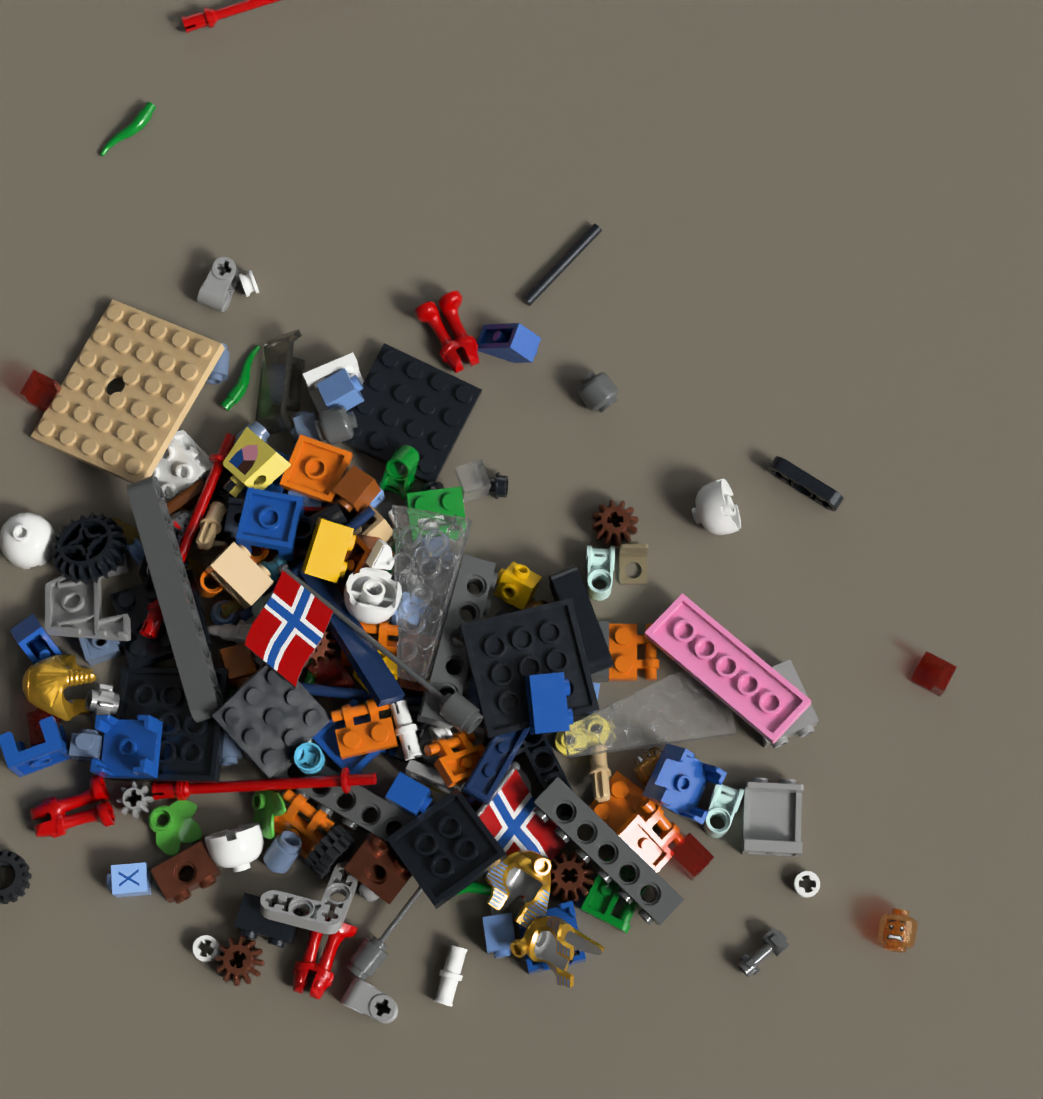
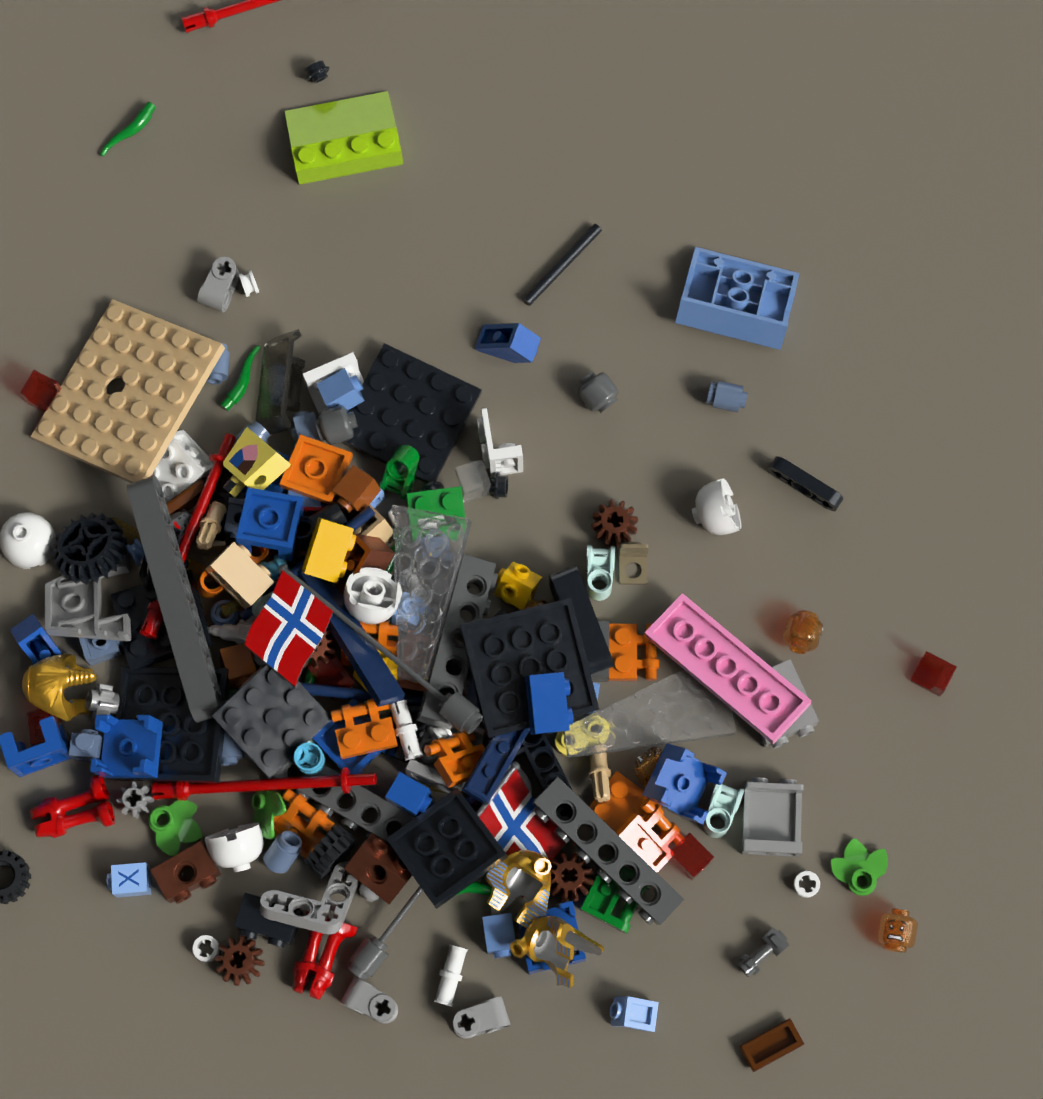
(317, 72): none -> black plate
(343, 137): none -> lime slope
(381, 556): white tile -> none
(449, 306): red piece -> none
(487, 1018): none -> light grey piece
(506, 458): none -> white bracket
(634, 1013): none -> light blue bracket
(727, 396): none -> sand blue brick
(737, 298): none -> medium blue piece
(771, 1045): none -> reddish brown tile
(803, 632): none -> clear orange head
(859, 863): none -> bright green plate

